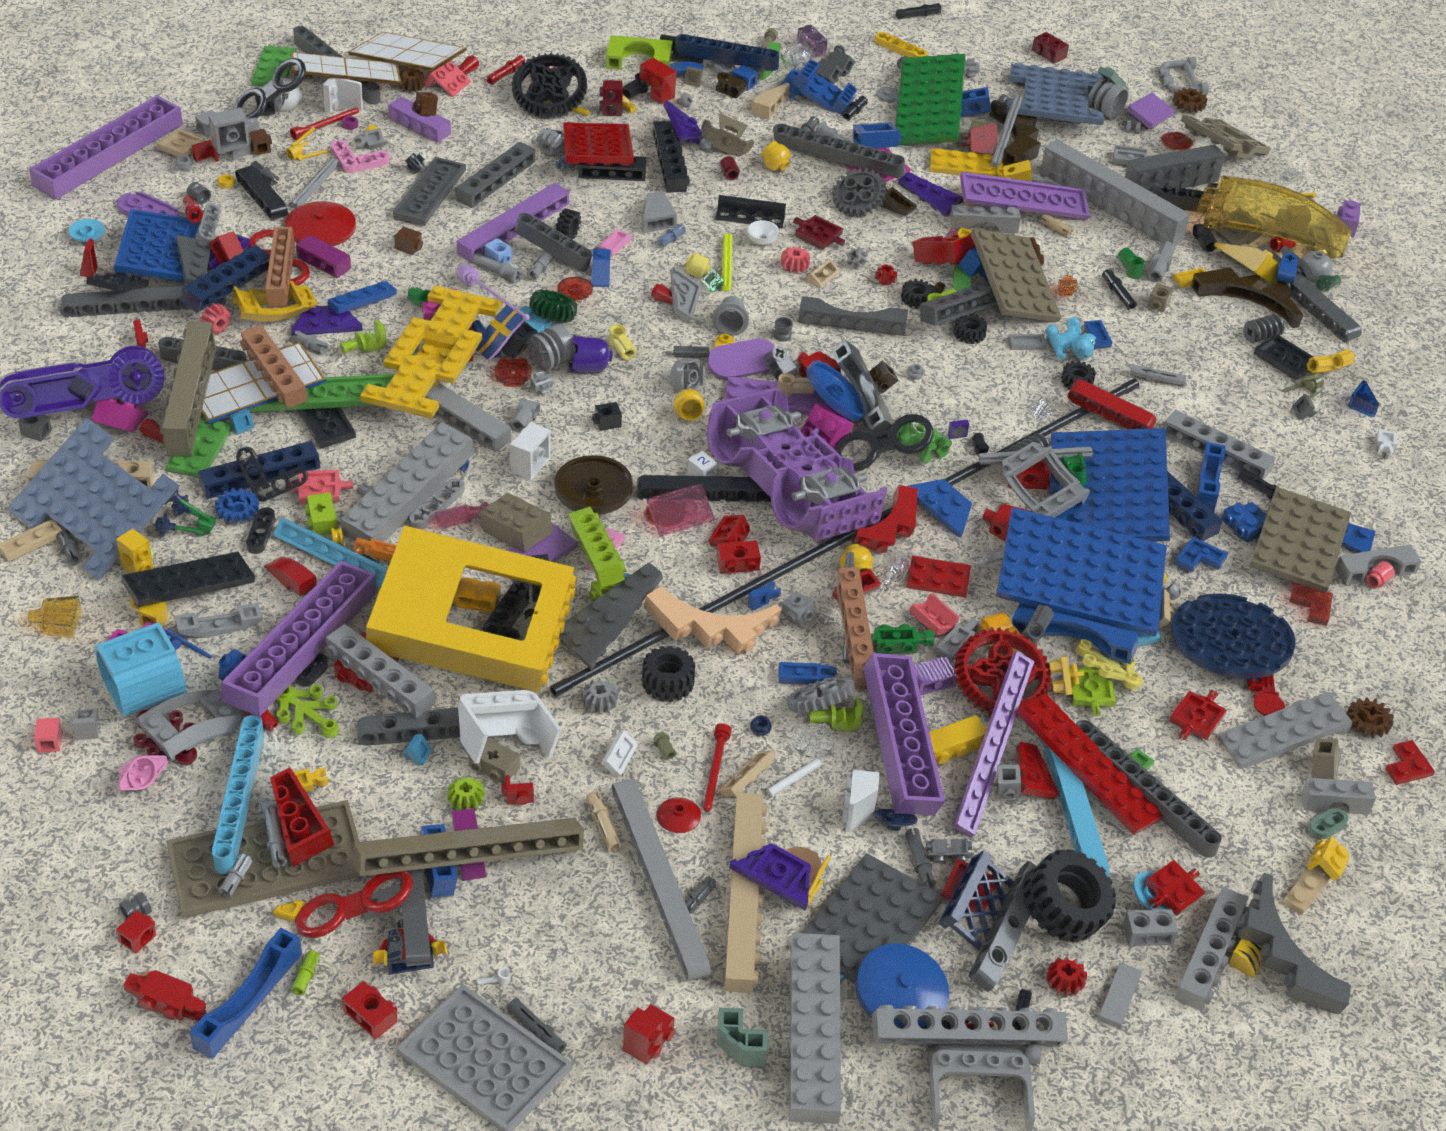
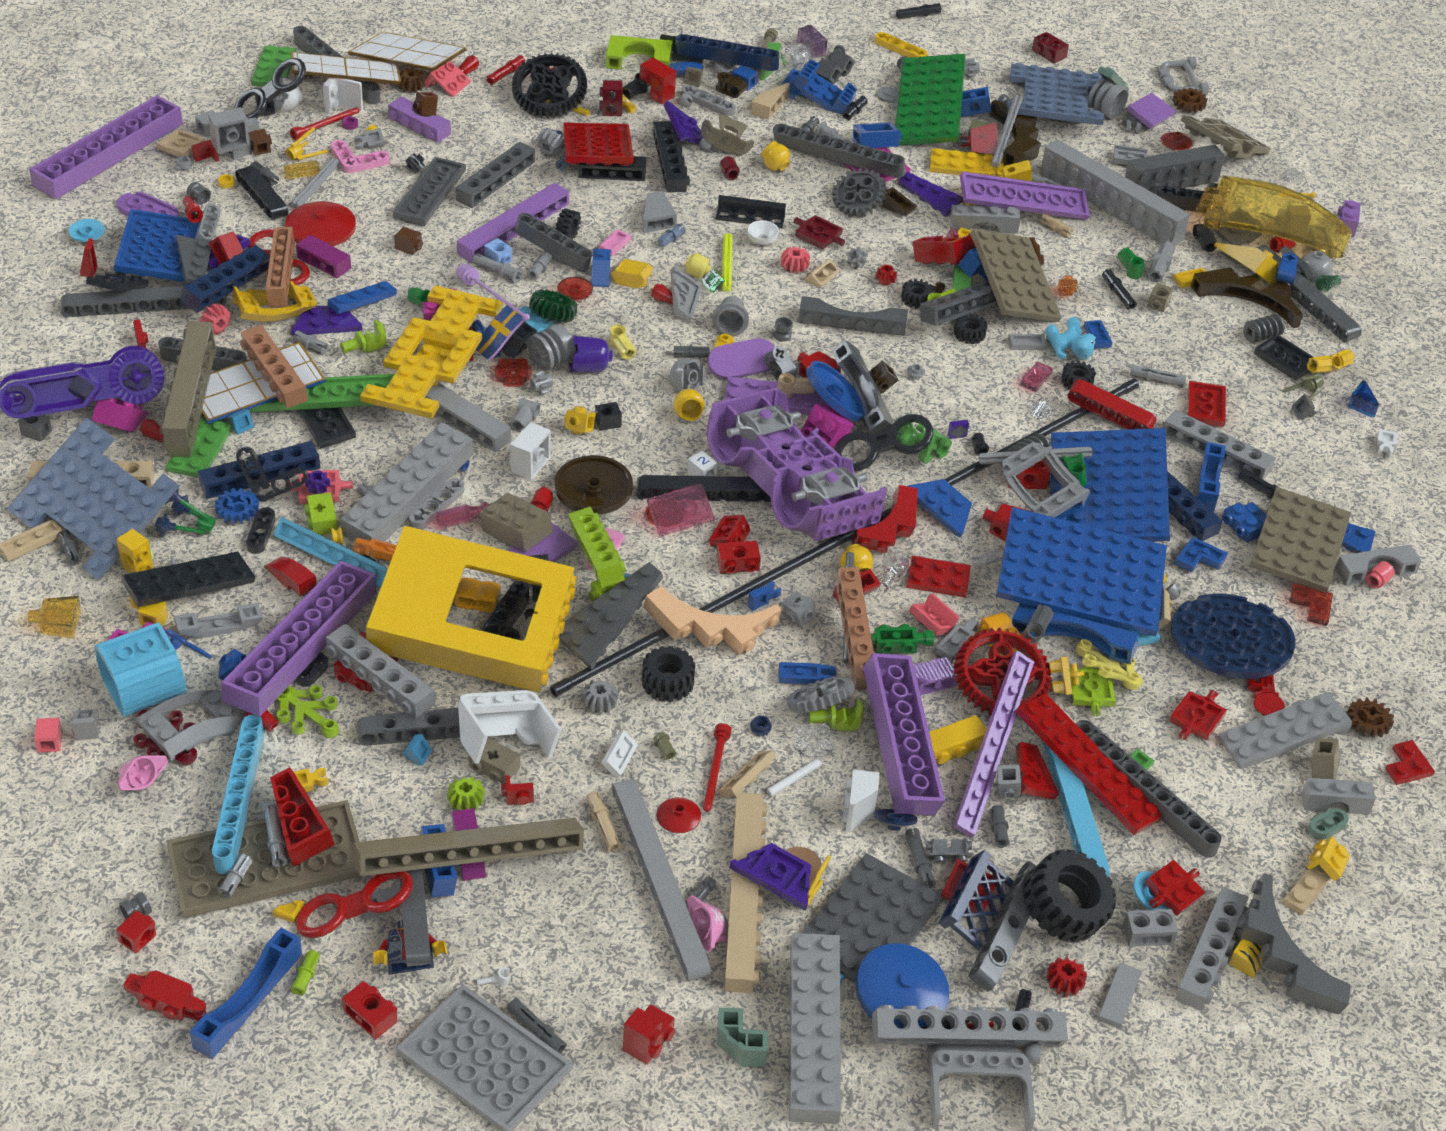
(301, 170): none -> clear yellow tile
(317, 482): none -> dark purple gear
(542, 498): none -> red brick
(579, 420): none -> yellow brick
(631, 273): none -> yellow slope
(708, 921): none -> bright pink hat
(723, 106): none -> light grey beam
(999, 826): none -> dark grey pin
(1036, 376): none -> clear pink plate
(1207, 403): none -> red plate

